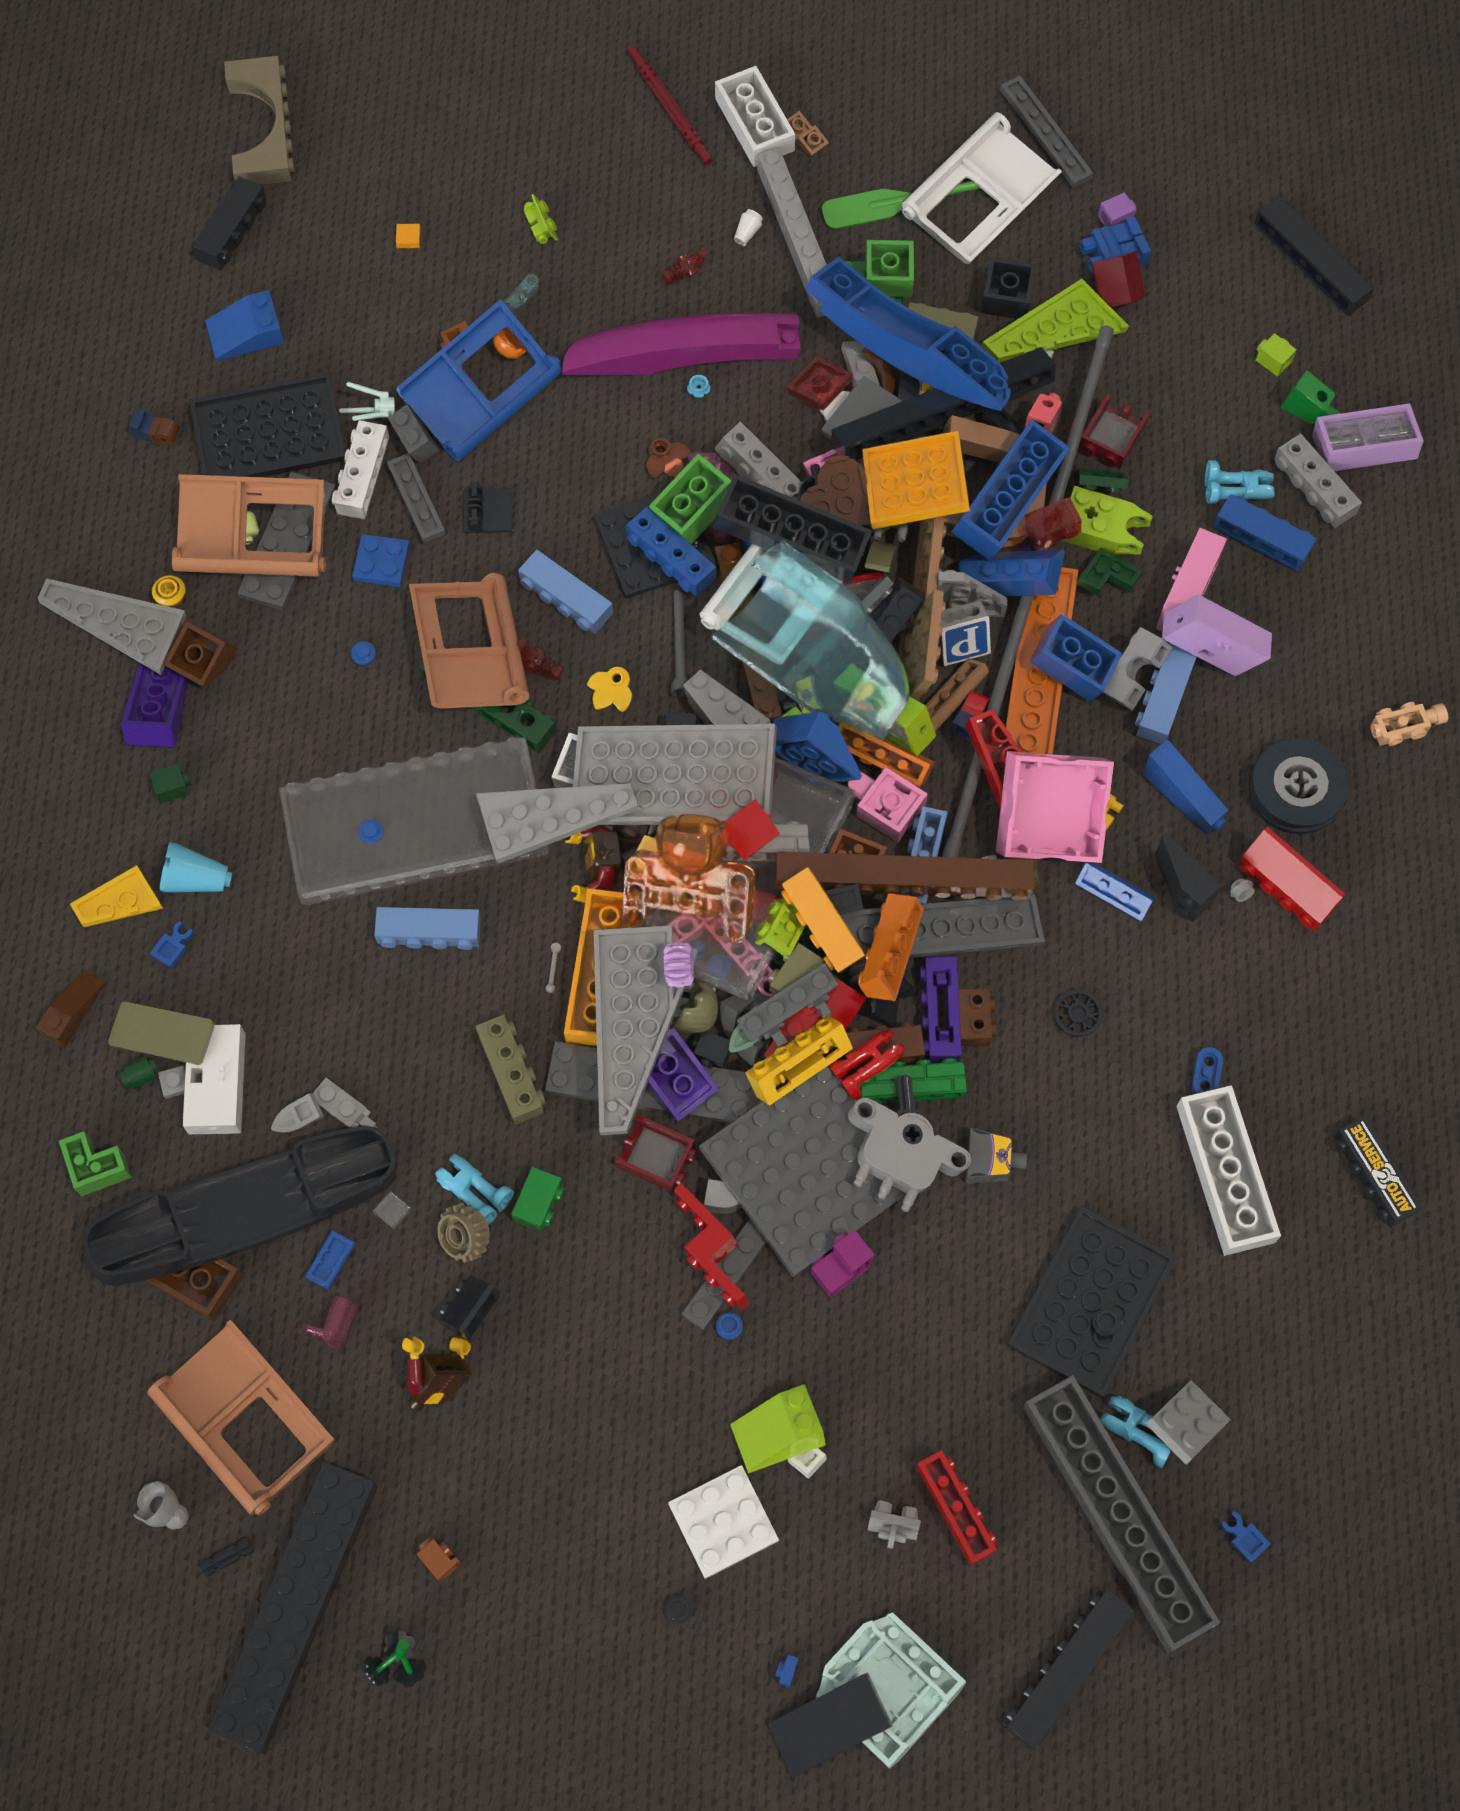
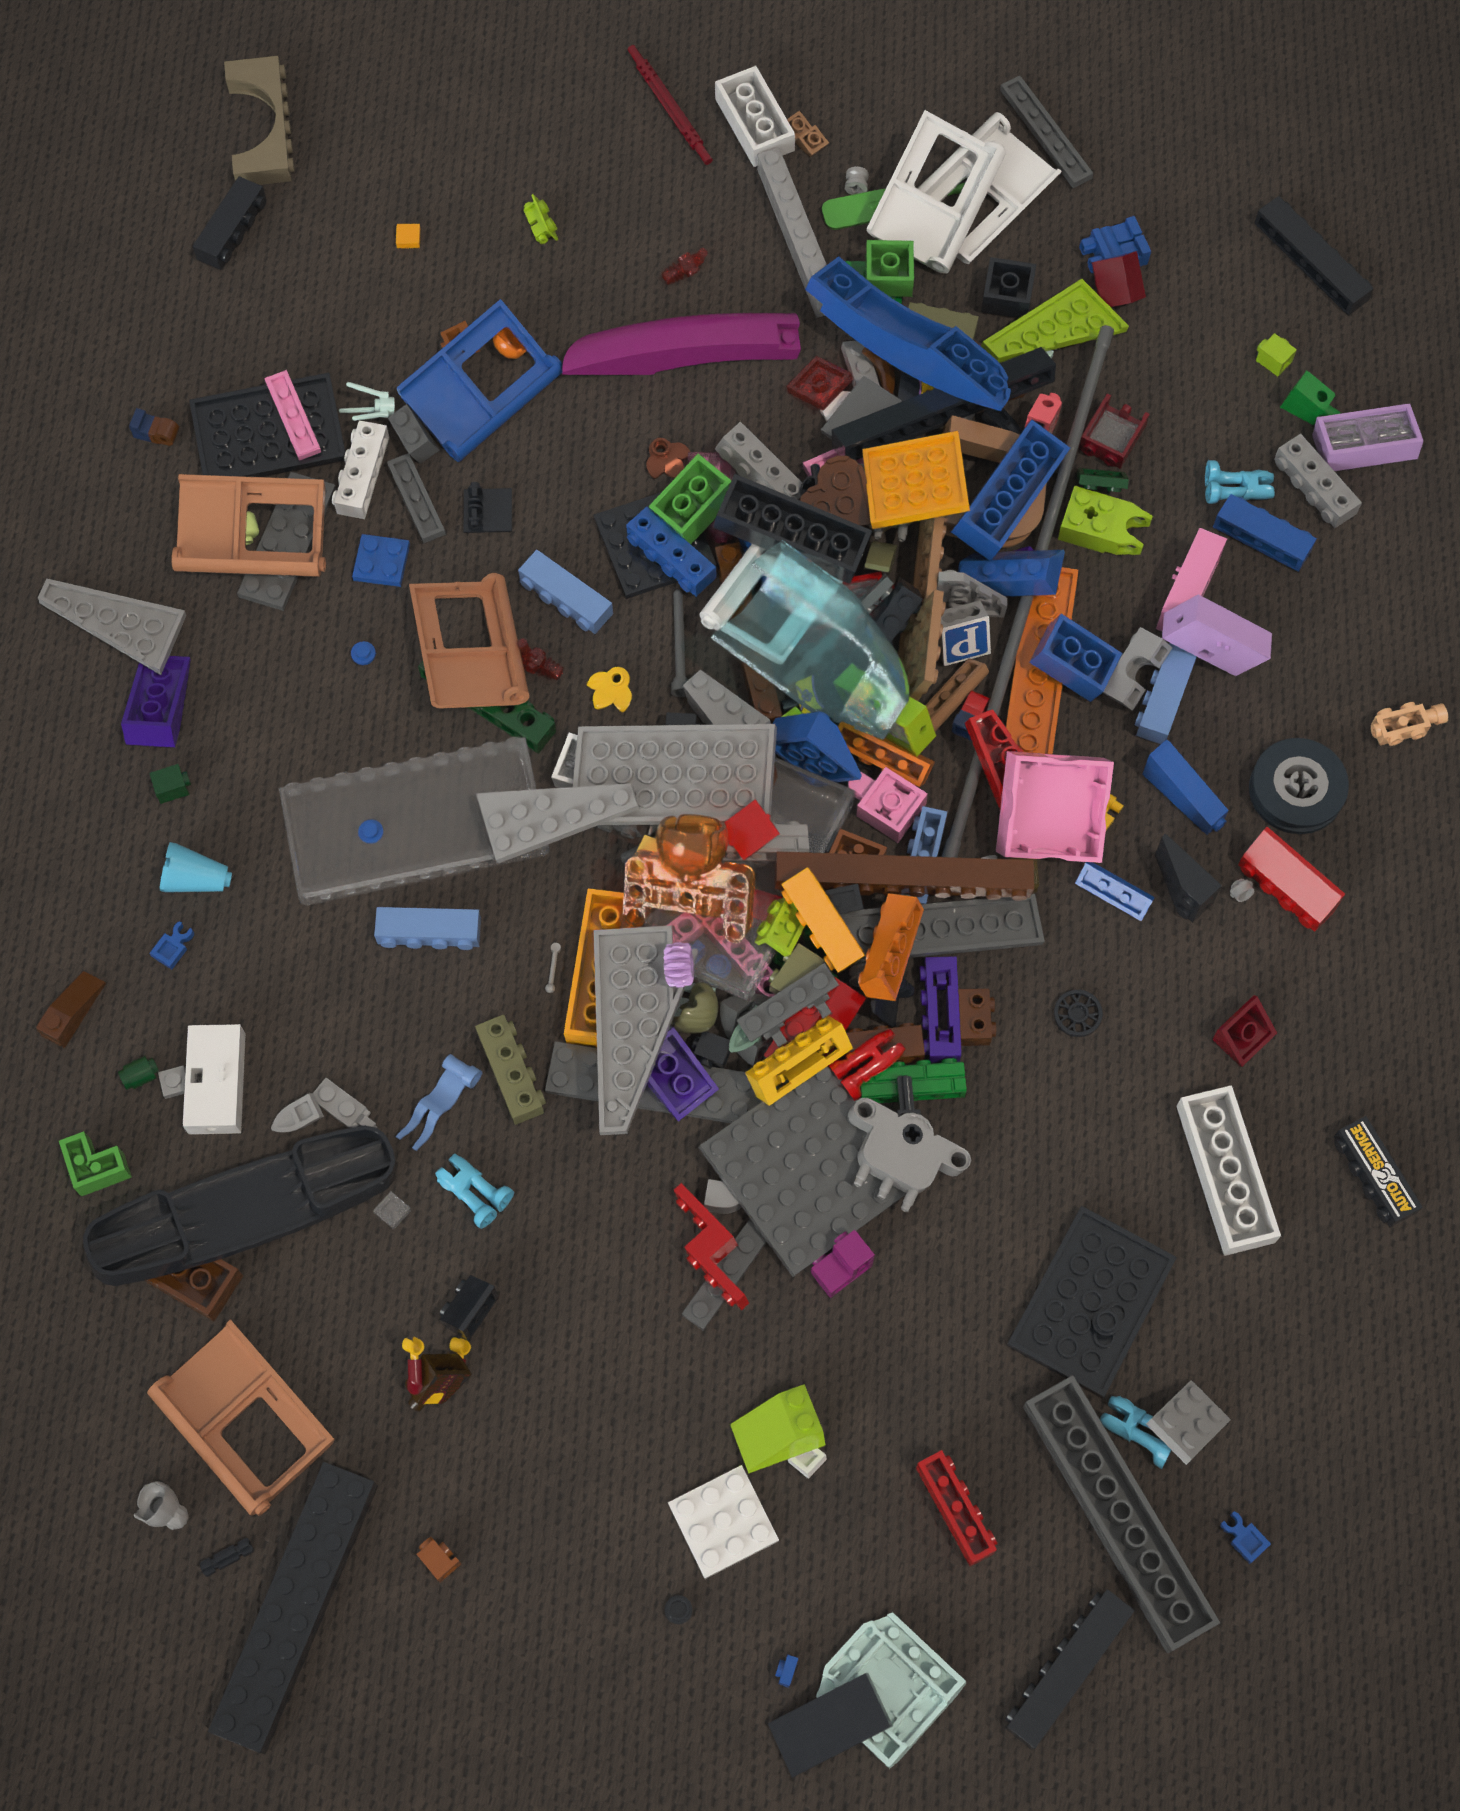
(117, 899): yellow wing -> none
(161, 1033): olive piece -> none
(168, 591): yellow cone -> none
(199, 655): reddish brown slope -> none
(245, 327): blue slope -> none
(292, 415): none -> bright pink tile
(330, 1260): blue plate -> none
(337, 1324): clear pink piece -> none
(399, 1649): black plant -> none
(442, 1097): none -> medium blue flag
(463, 1232): dark tan gear -> none
(522, 293): clear light blue bar -> none
(538, 1199): green brick -> none
(601, 859): torso -> none
(656, 1154): window -> none
(698, 380): medium azure plate -> none
(729, 1326): blue plate -> none
(748, 225): white cone -> none
(856, 180): none -> light grey wheel
(893, 1526): light grey hips -> none
(916, 216): none -> white piece
(991, 1157): dark grey torso -> none
(1053, 523): clear red brick -> none
(1107, 568): dark green plate -> none
(1116, 210): medium lavender brick -> none
(1207, 1074): blue plate -> none
(1245, 1032): none -> dark red slope

